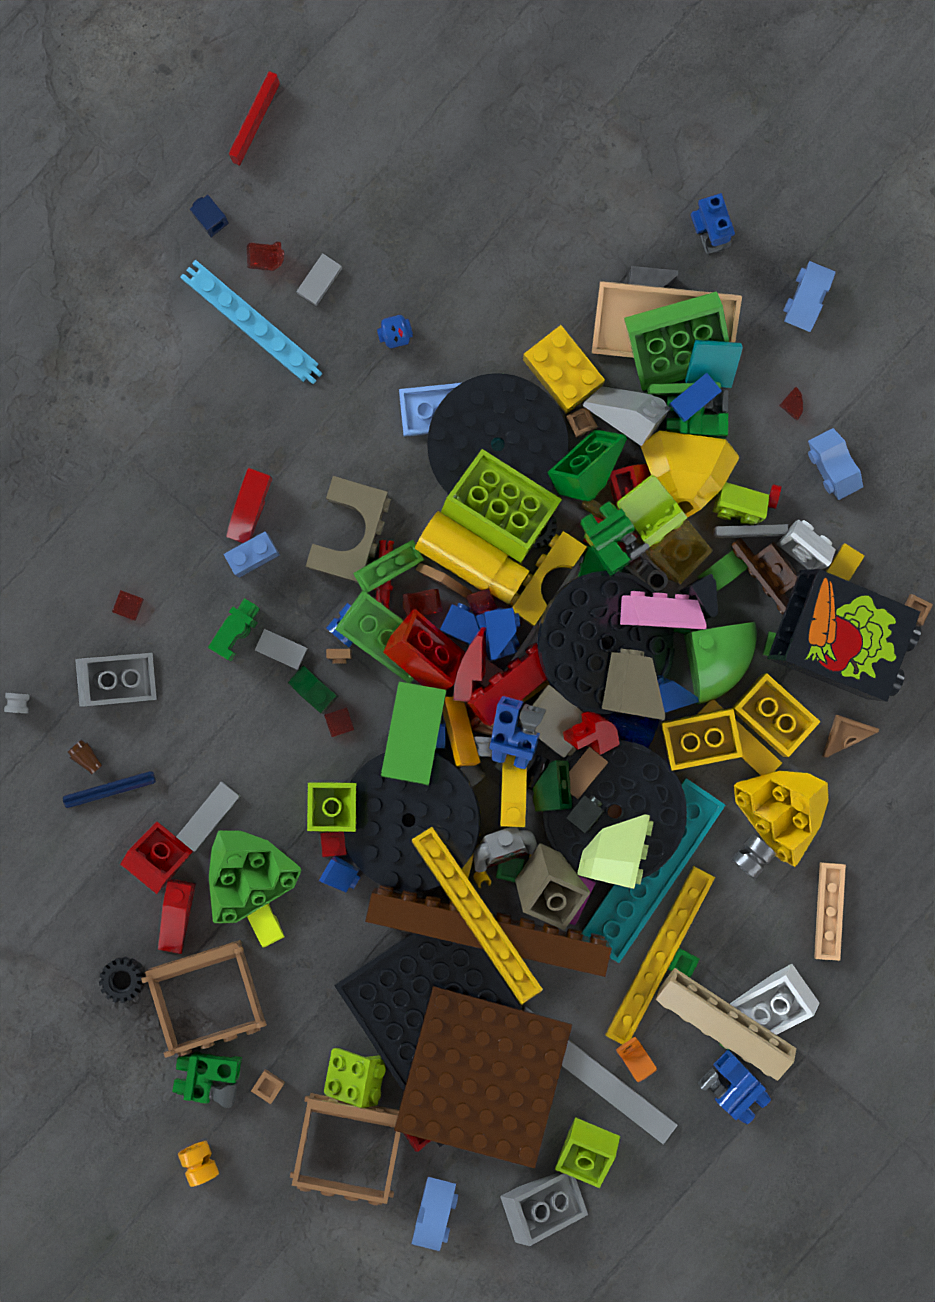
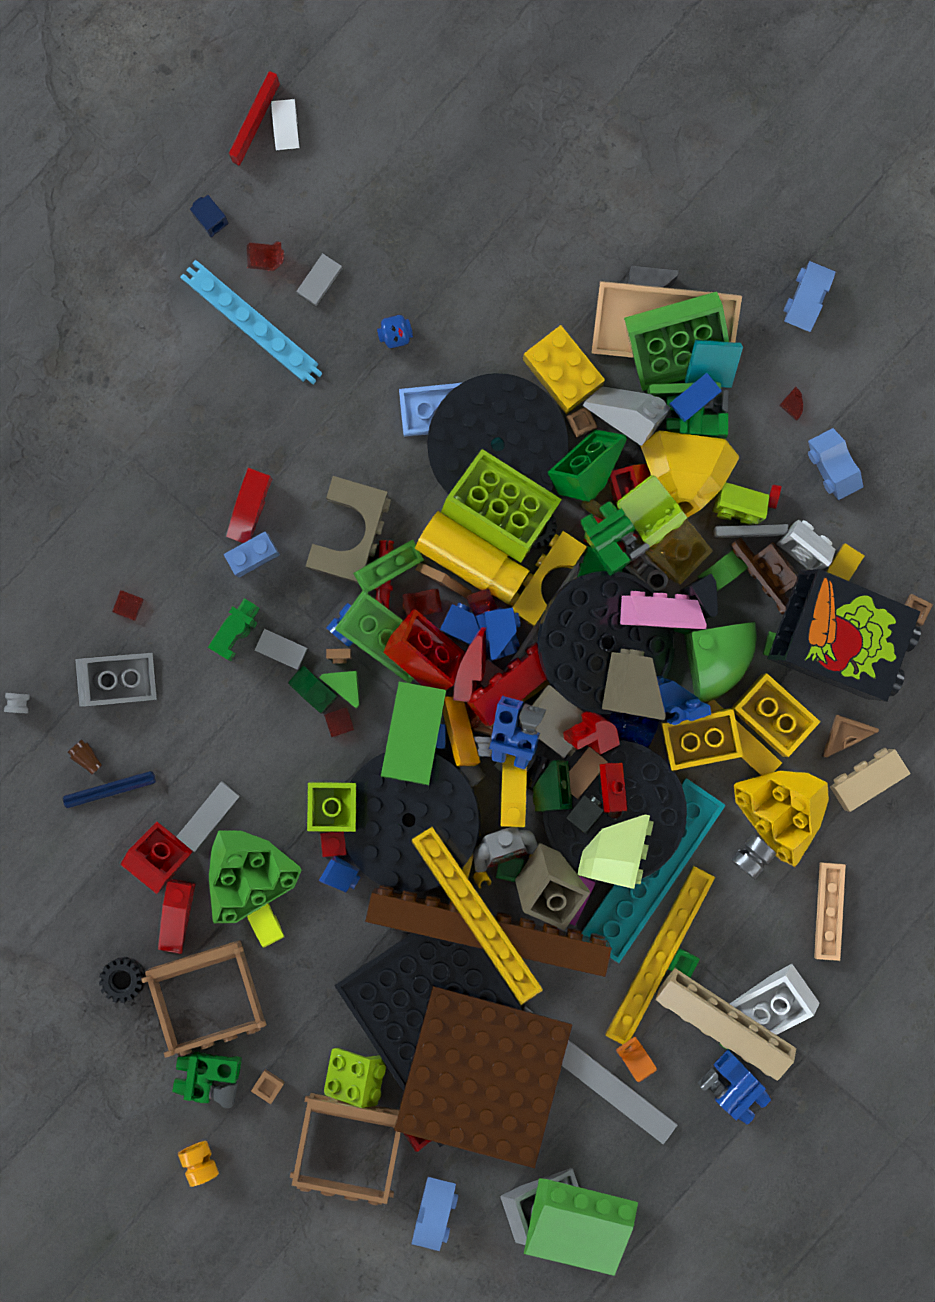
(285, 124): none -> white slope
(344, 684): none -> bright green slope
(579, 1226): none -> bright green slope
(587, 1152): lime slope -> none
(613, 787): none -> red plate
(691, 711): none -> blue plate
(714, 219): blue hips -> none
(869, 779): none -> tan brick

